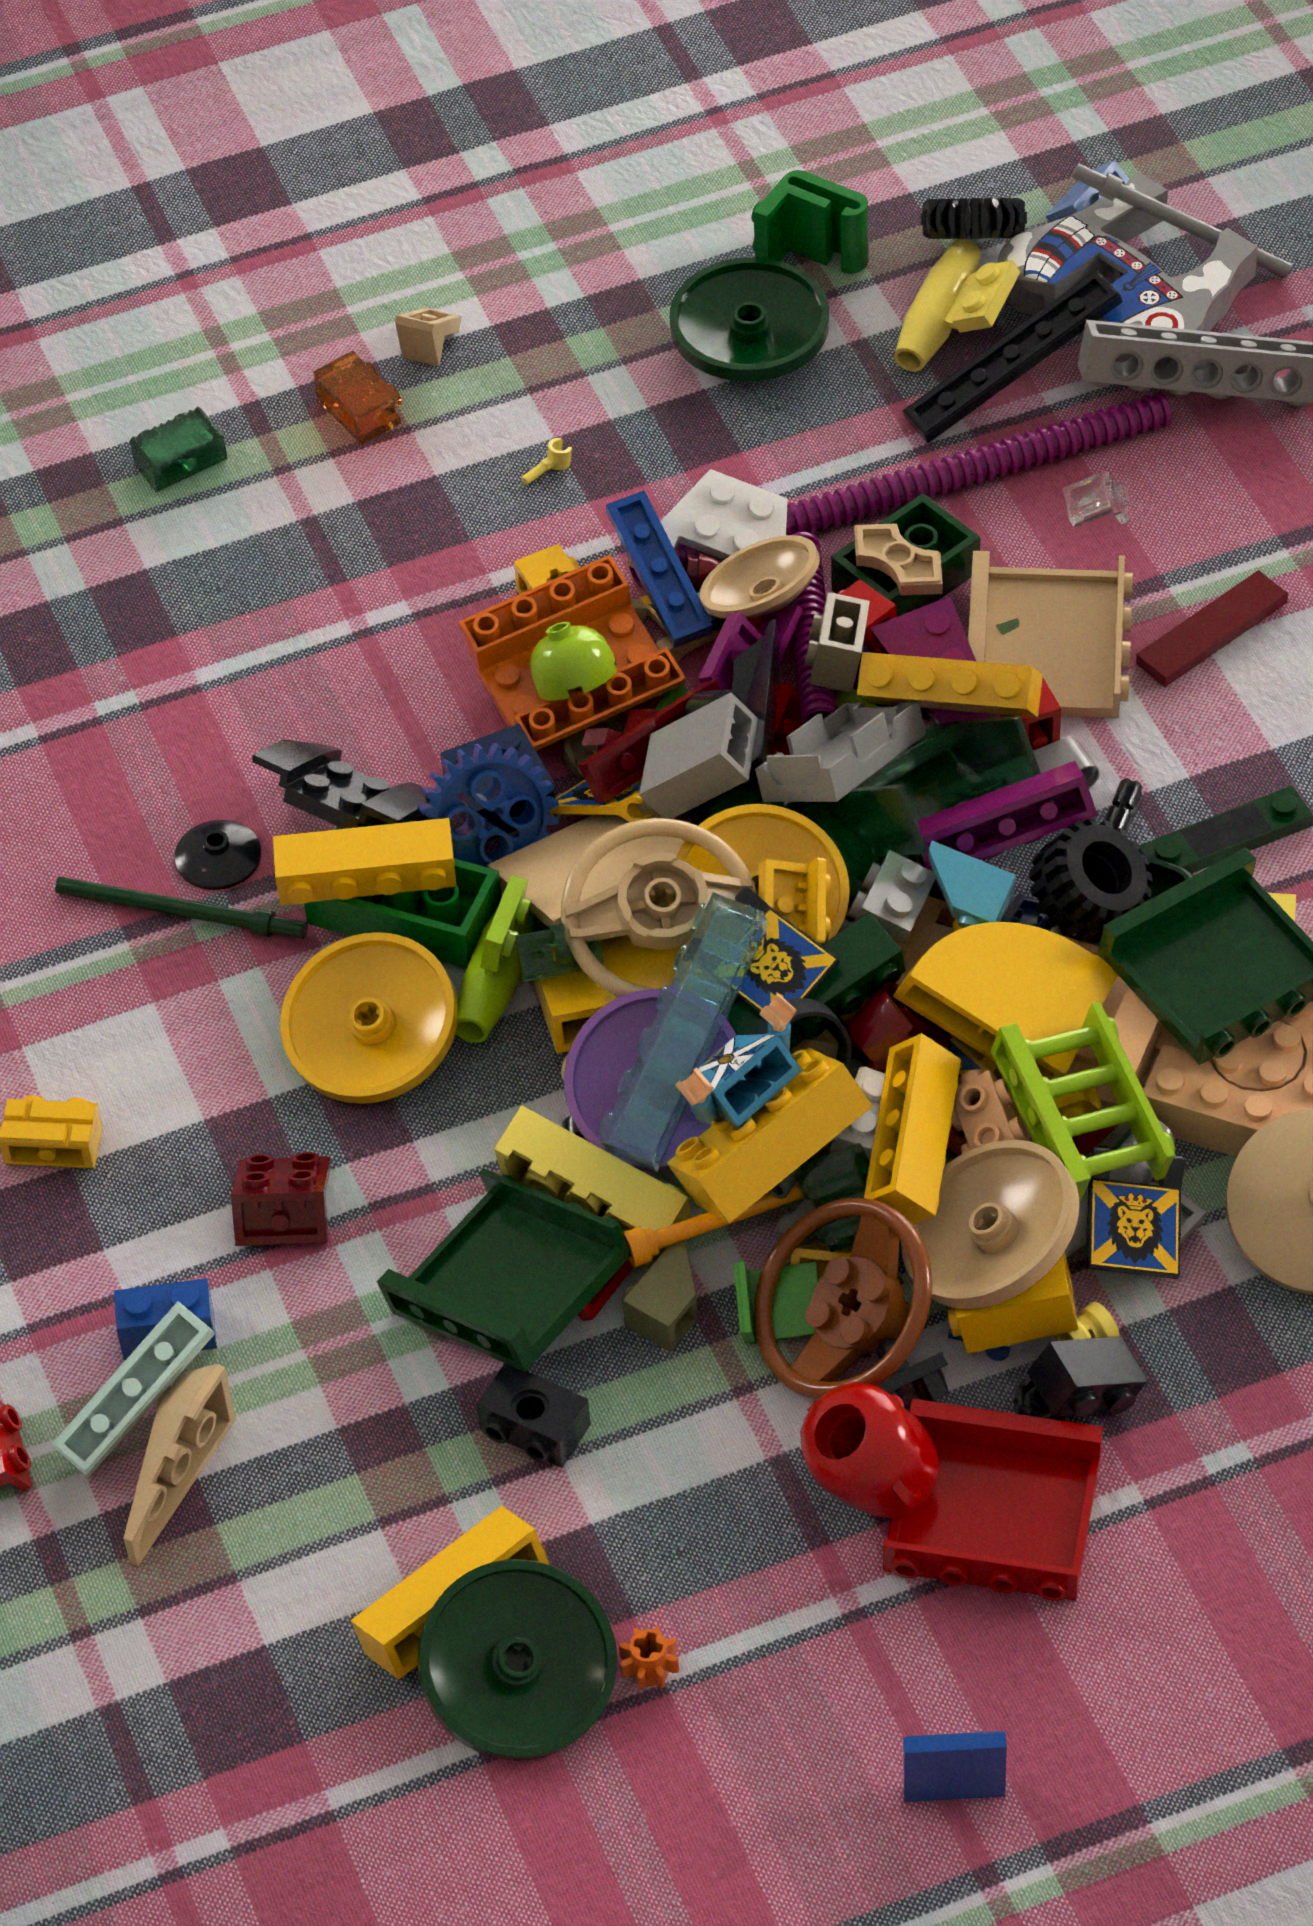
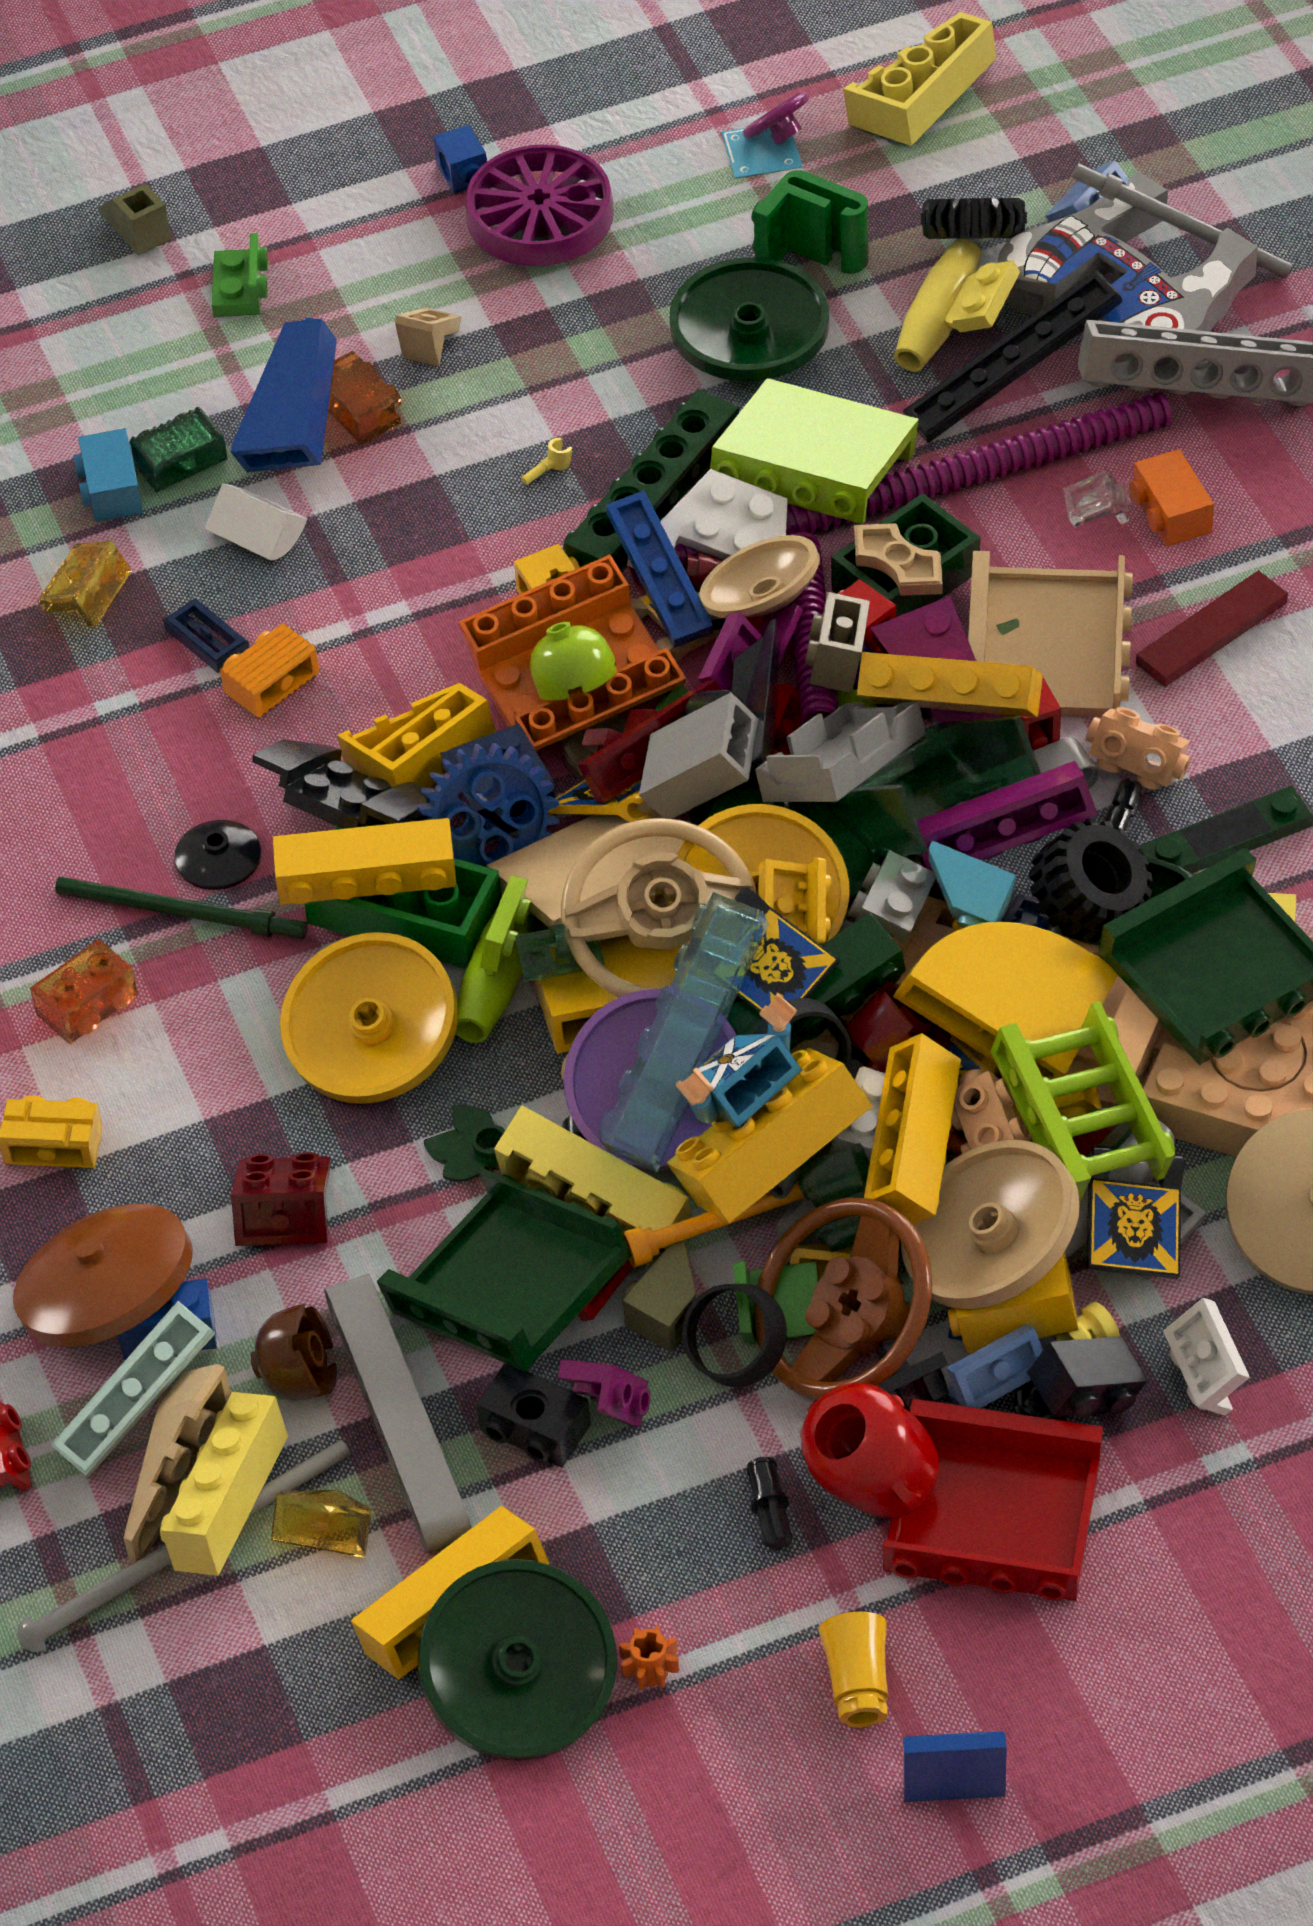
(32, 1634): none -> light grey bar
(84, 991): none -> clear orange brick
(87, 581): none -> clear yellow bracket
(102, 1275): none -> dark orange dish
(109, 475): none -> dark azure brick
(138, 218): none -> olive slope
(220, 653): none -> dark blue tile
(224, 1483): none -> light yellow brick
(239, 280): none -> bright green bracket
(254, 522): none -> white brick
(269, 669): none -> light orange brick
(290, 402): none -> blue slope
(293, 1354): none -> reddish brown cylinder
(322, 1521): none -> clear yellow slope
(398, 1412): none -> light grey beam
(411, 743): none -> yellow wedge
(458, 156): none -> blue brick
(465, 1147): none -> dark green plate
(539, 207): none -> magenta piece
(616, 1390): none -> magenta bracket
(663, 470): none -> dark green brick
(760, 153): none -> medium azure sticker
(769, 1503): none -> black axle
(773, 1342): none -> black tyre
(779, 120): none -> magenta piece
(814, 448): none -> panel
(857, 1666): none -> yellow plant
(924, 80): none -> light yellow wedge
(994, 1369): none -> medium blue panel
(1125, 741): none -> light nougat brick
(1172, 497): none -> orange brick
(1206, 1356): none -> white bracket

